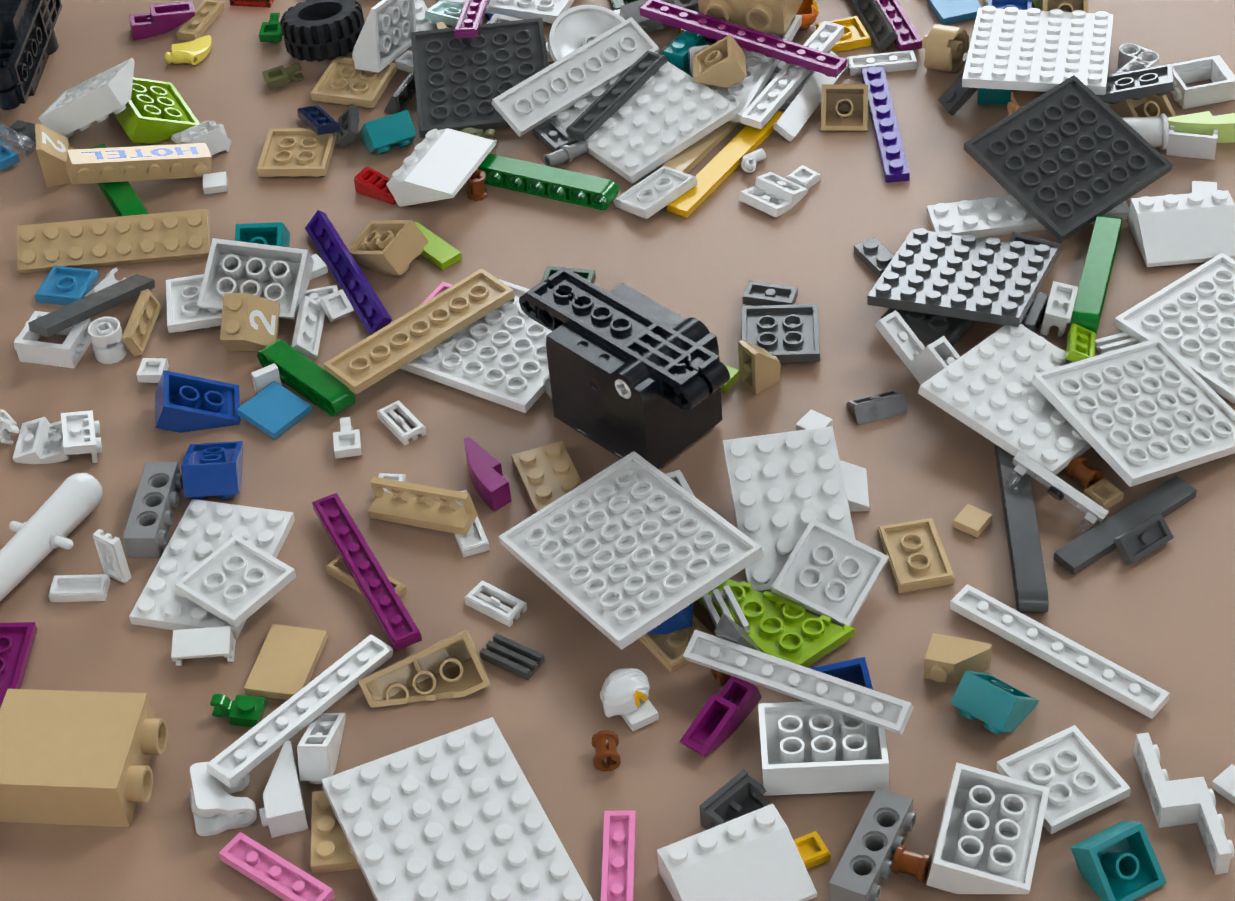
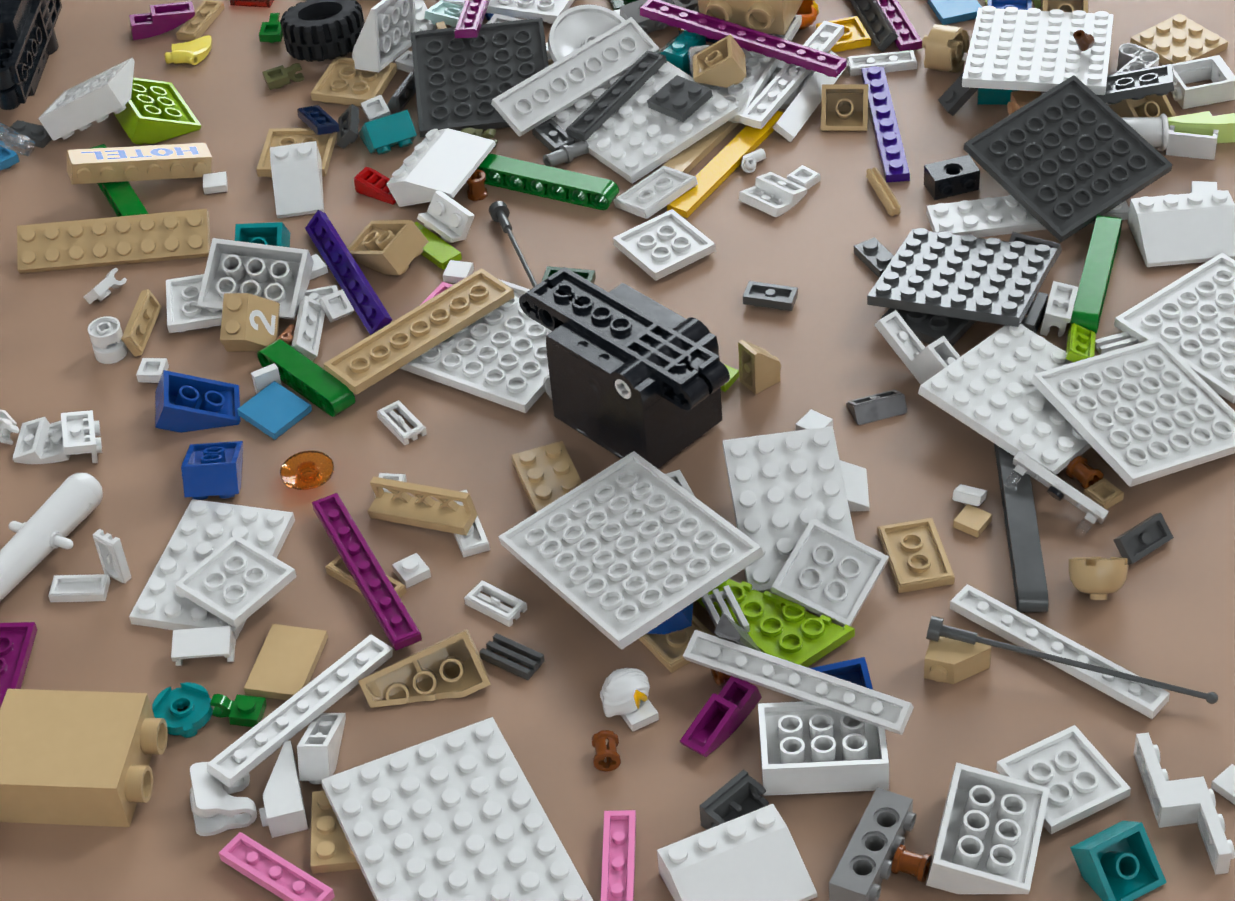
(52, 154): tan slope -> none
(53, 354): white window -> none
(66, 285): dark azure tile -> none
(91, 305): dark grey tile -> none
(153, 510): light grey brick -> none
(185, 722): none -> teal plate
(206, 132): white slope -> none
(287, 334): none -> nougat arm
(297, 179): none -> white slope
(307, 470): none -> clear orange dish
(347, 441): white plate -> none
(375, 108): none -> white plate
(411, 570): none -> white plate
(447, 218): none -> white bracket
(457, 271): none -> white tile
(487, 475): magenta slope -> none
(499, 213): none -> dark grey piece
(664, 244): none -> white plate
(679, 98): none -> dark grey plate
(783, 330): plate -> none
(812, 850): yellow tile -> none
(883, 191): none -> tan axle
(937, 629): none -> dark grey piece
(951, 177): none -> black brick
(969, 495): none -> white tile
(992, 702): teal slope -> none
(1083, 40): none -> reddish brown arm
(1098, 575): none -> tan cylinder
(1099, 539): dark grey tile -> none
(1180, 40): none -> tan plate

